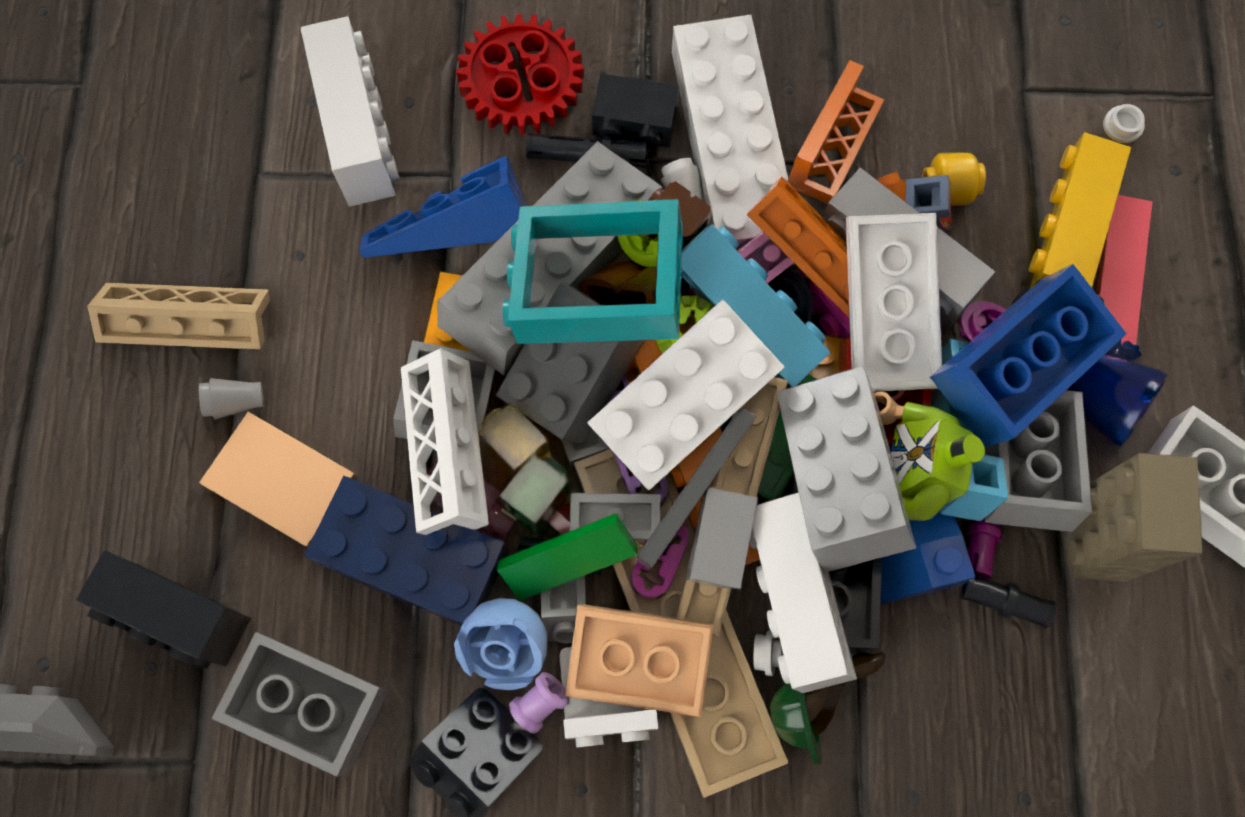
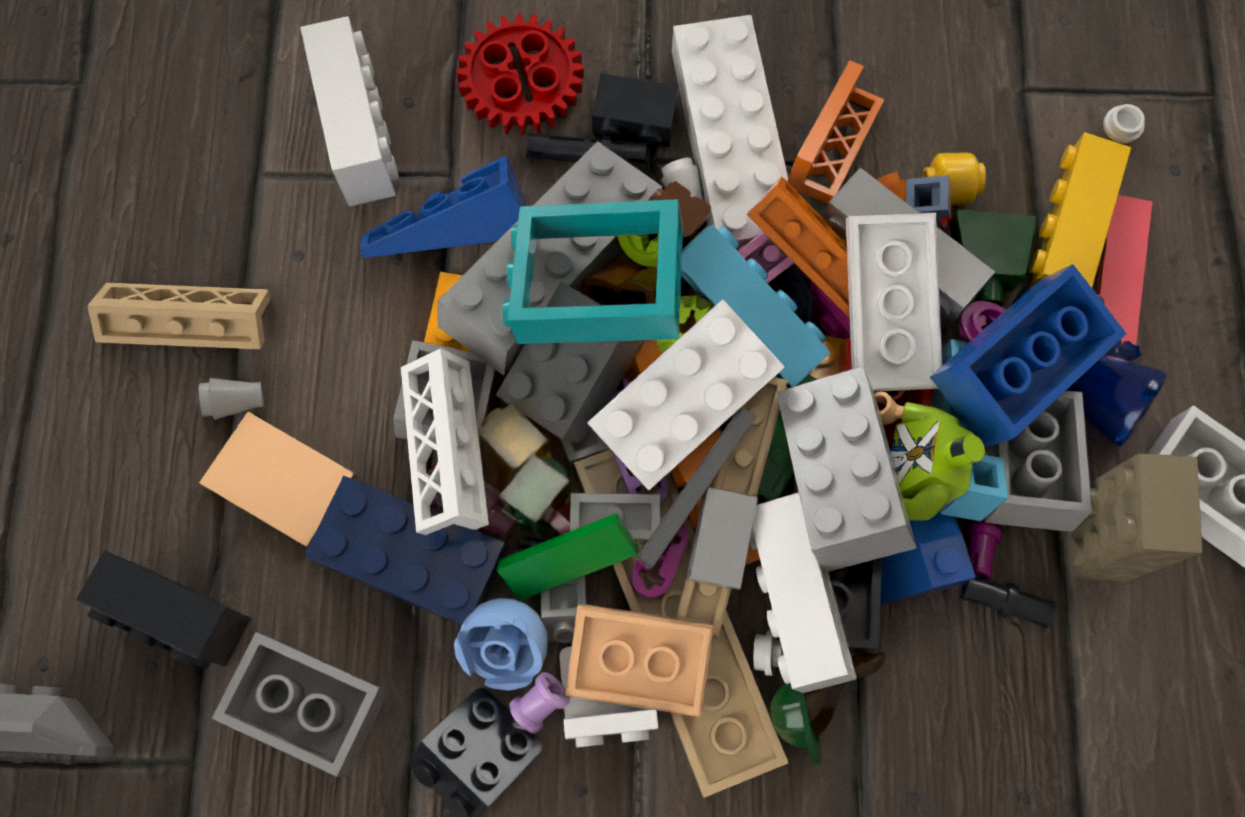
(999, 242): none -> dark green torso

